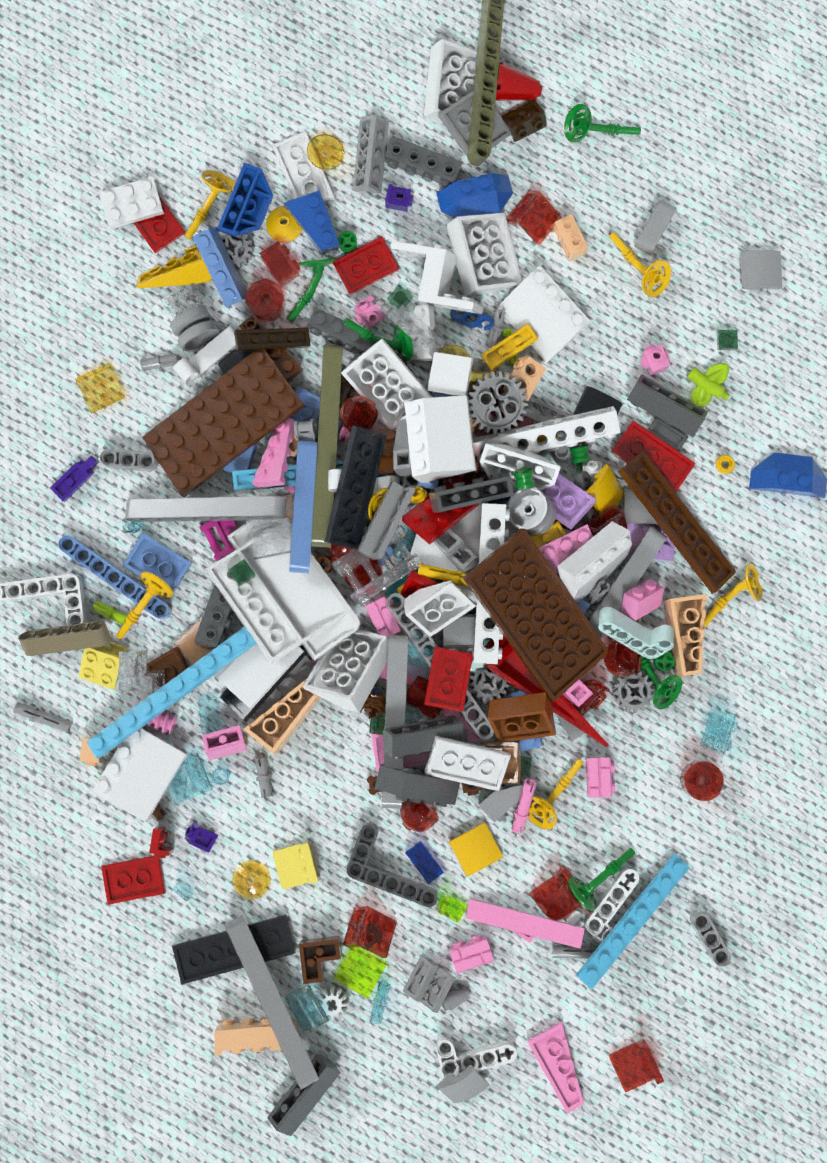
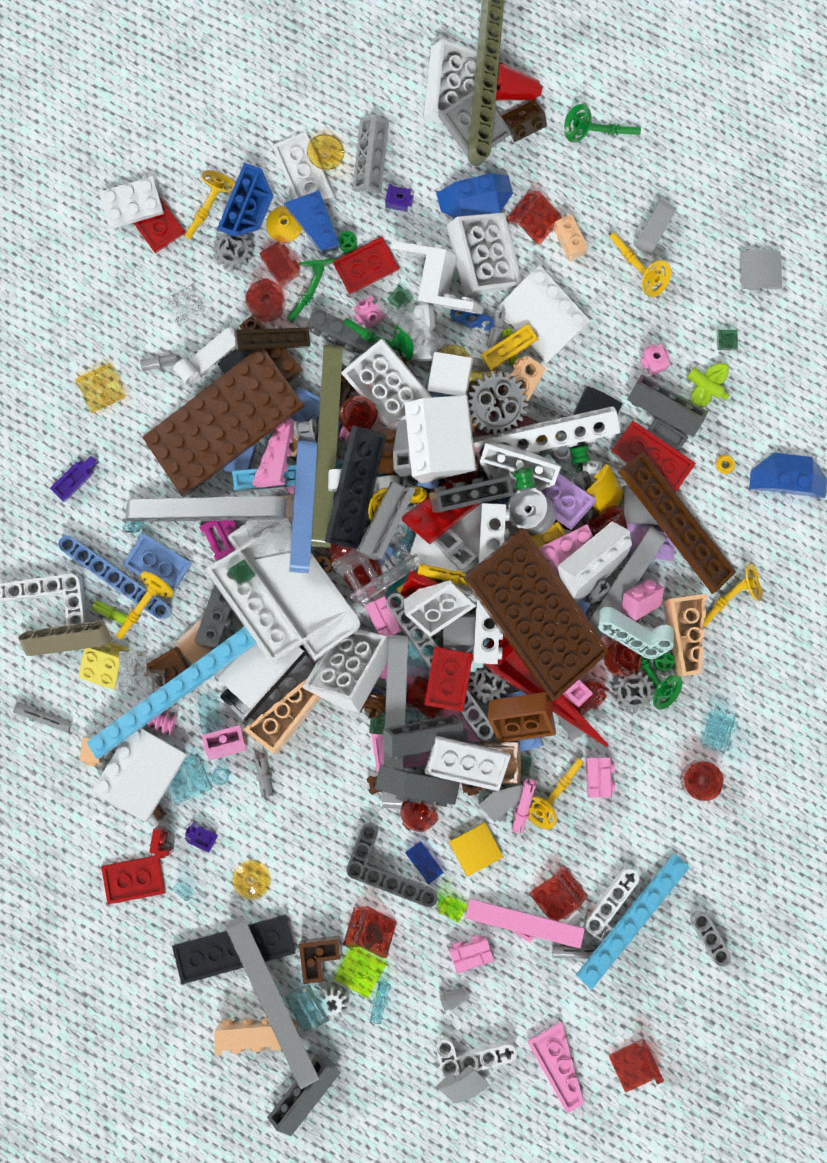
(121, 455): light grey beam -> none
(177, 272): yellow wedge -> none
(194, 328): light grey wheel -> none
(220, 266): medium blue brick -> none
(296, 865): light yellow bracket -> none
(422, 162): dark grey brick -> none
(429, 984): light grey slope -> none
(583, 892): green dish -> none

